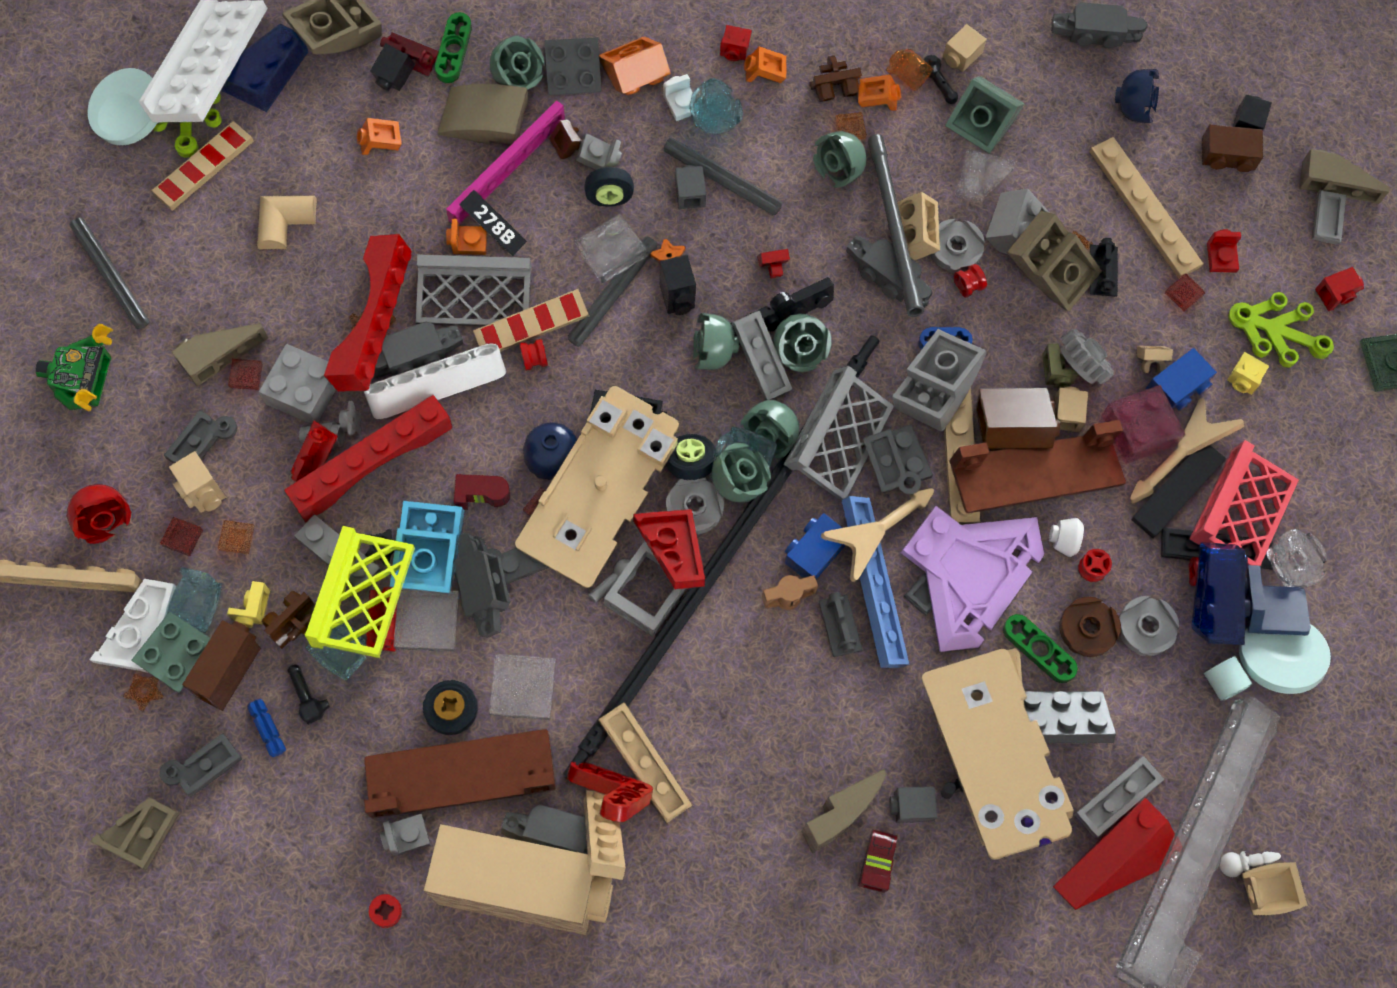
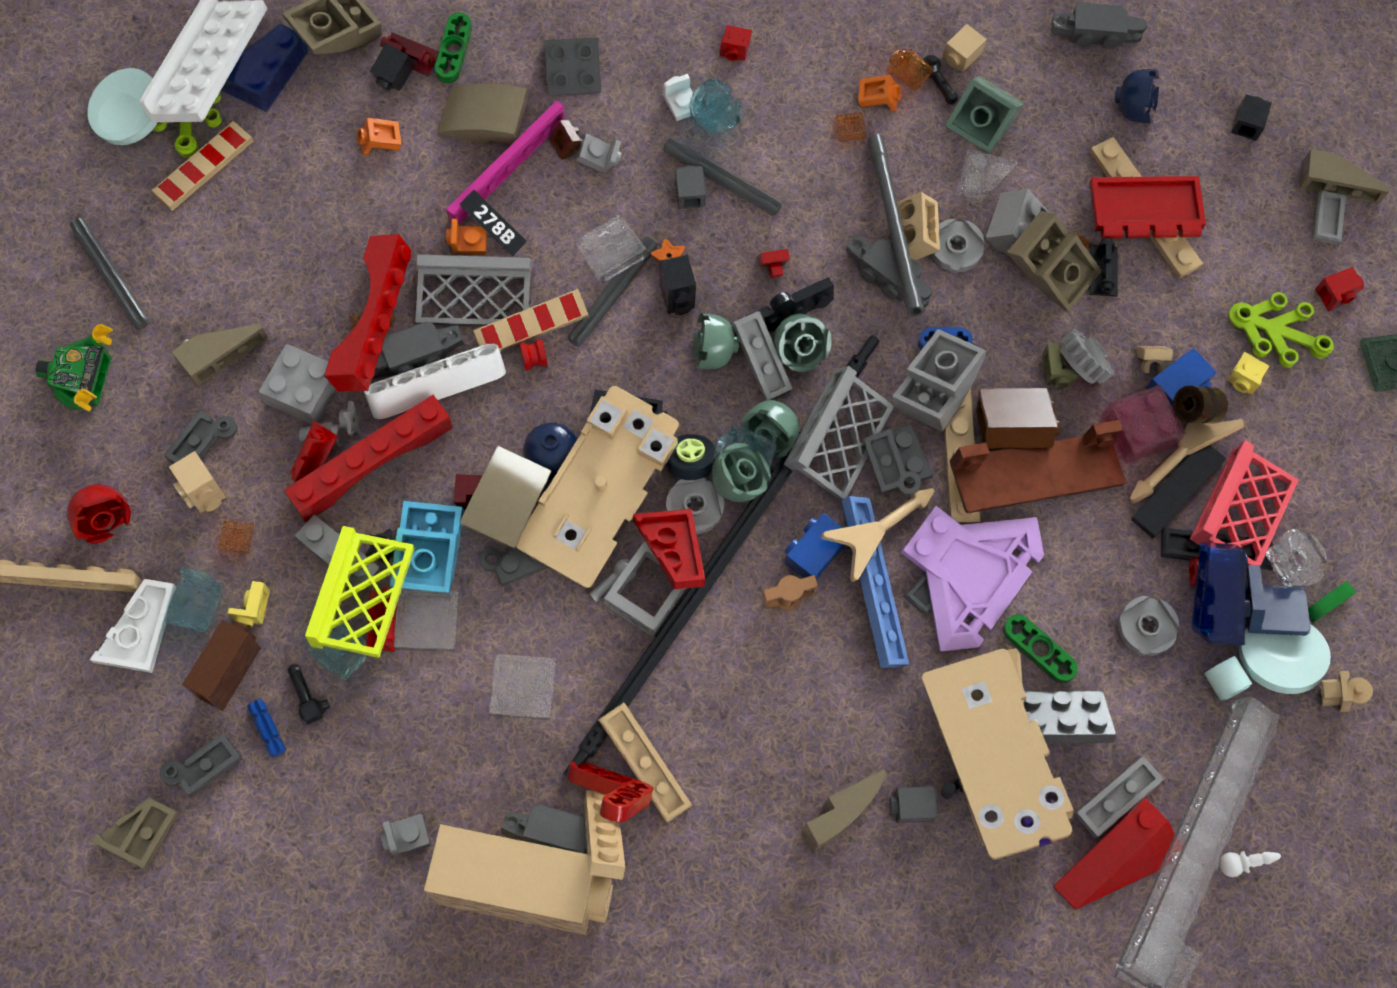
(137, 685): clear orange plate -> none
(171, 651): sand green hinge -> none
(181, 536): clear red plate -> none
(245, 374): clear red tile -> none
(278, 213): tan brick -> none
(291, 621): reddish brown hips -> none
(387, 912): red wheel -> none
(456, 716): black wheel -> none
(458, 773): copper bracket -> none
(481, 584): dark grey hinge -> none
(505, 497): none -> dark tan slope
(517, 62): sand green cylinder -> none
(609, 187): black wheel -> none
(635, 65): slope -> none
(766, 65): orange bracket -> none
(824, 83): reddish brown hips -> none
(839, 152): sand green cylinder -> none
(840, 625): dark grey hinge -> none
(878, 861): dark red leg -> none
(970, 280): red wheel -> none
(1067, 536): white cone -> none
(1071, 408): tan brick -> none
(1099, 560): red wheel -> none
(1099, 614): reddish brown plate -> none
(1146, 205): none -> red hinge
(1185, 292): clear red tile -> none
(1200, 404): none -> dark brown wheel
(1223, 251): red bracket -> none
(1232, 147): reddish brown brick -> none
(1274, 889): tan piece -> none
(1330, 601): none -> green beam
(1345, 692): none -> tan hips

